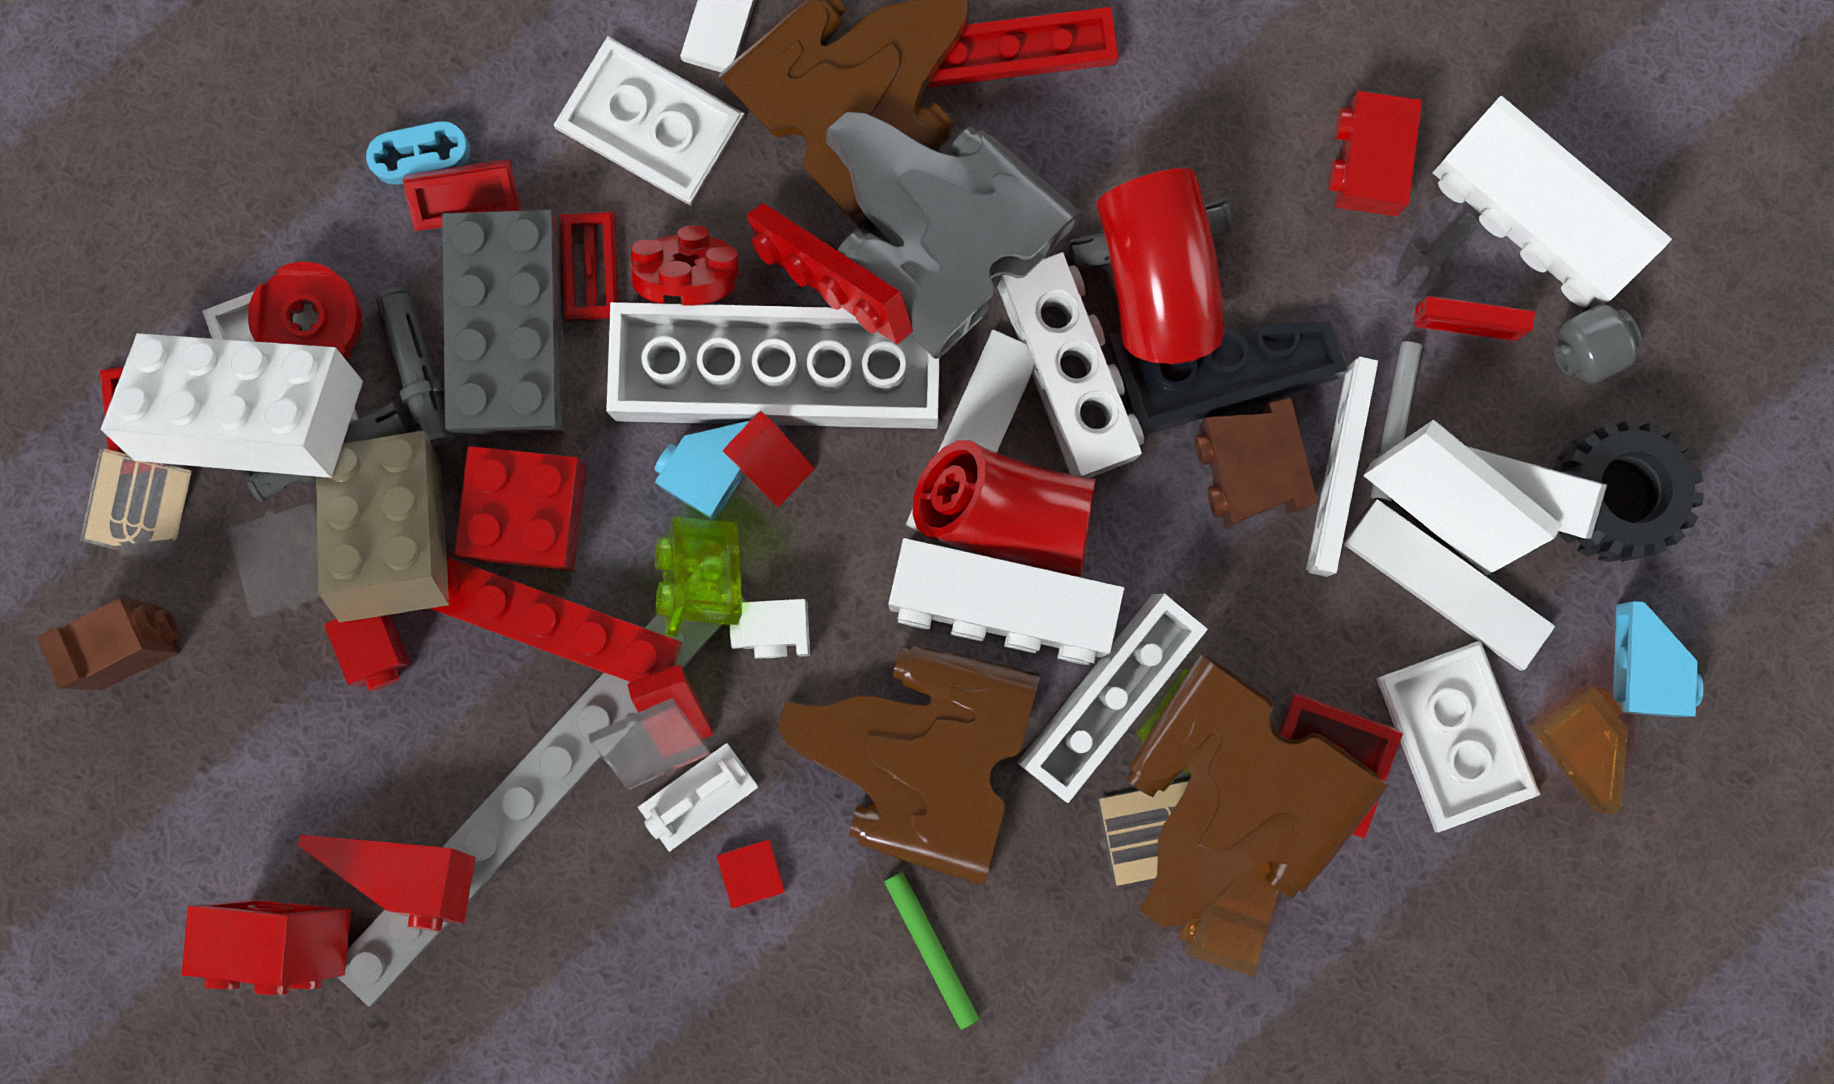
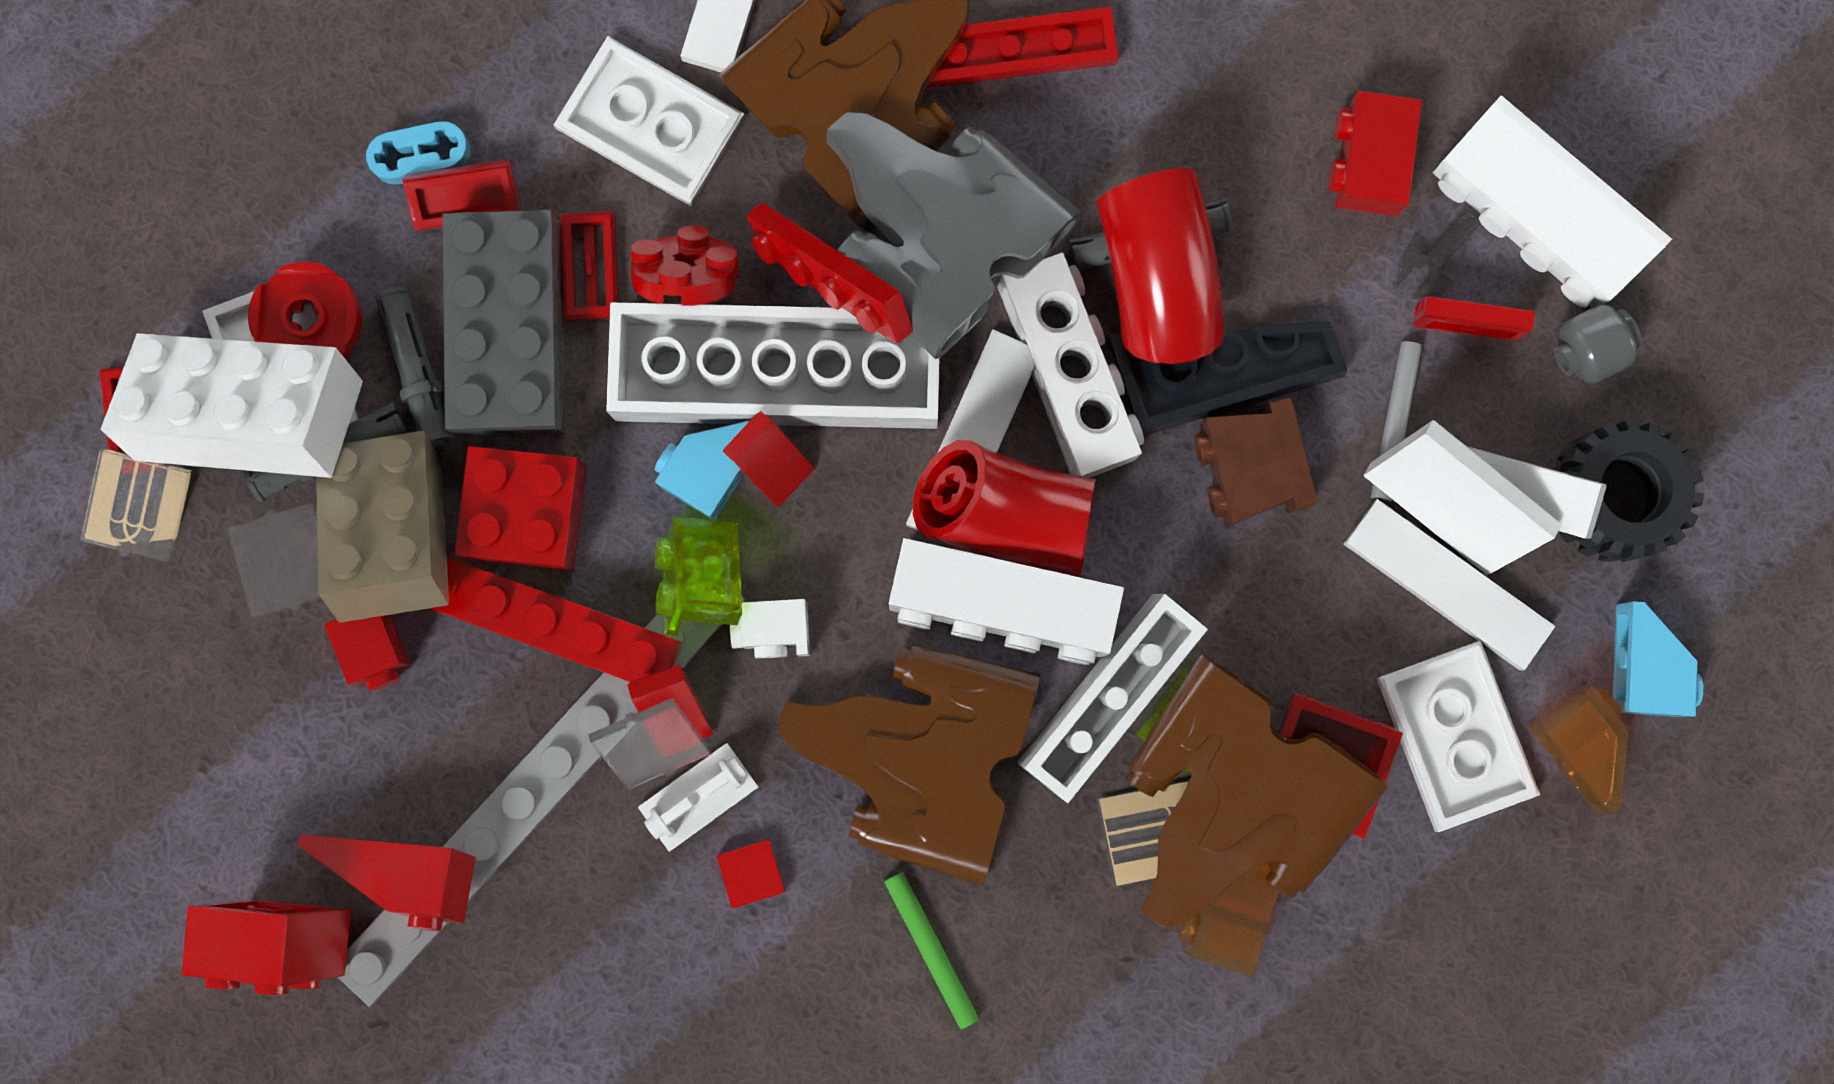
(110, 644): copper hips -> none
(1341, 467): white tile -> none

